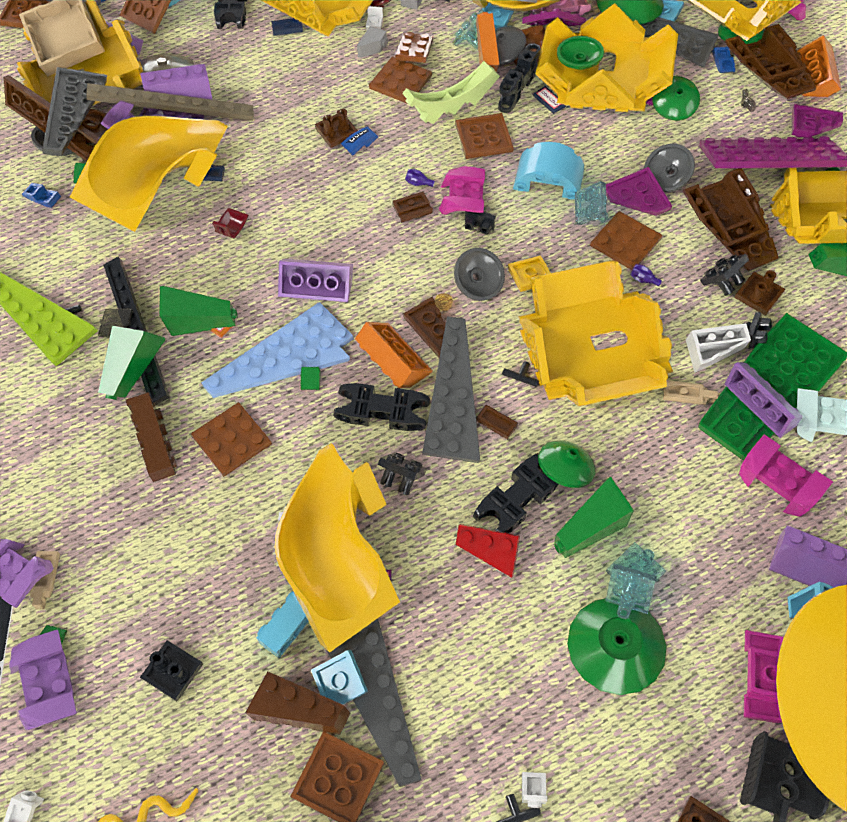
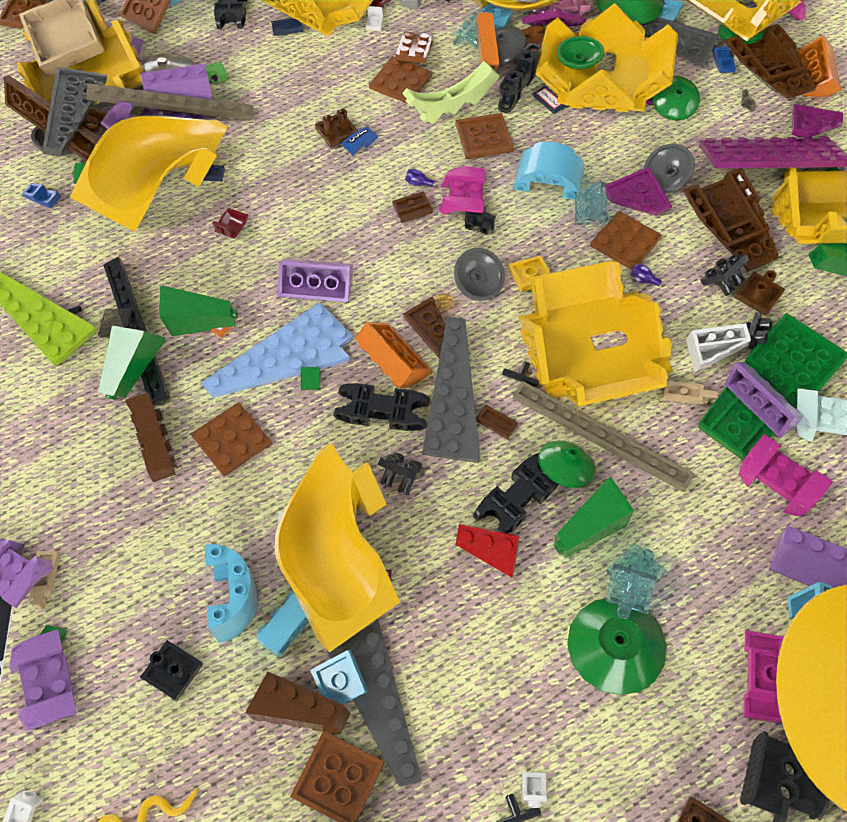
(216, 72): none -> bright green rock
(231, 619): none -> medium azure cylinder
(372, 42): light grey slope -> none
(604, 436): none -> dark tan plate

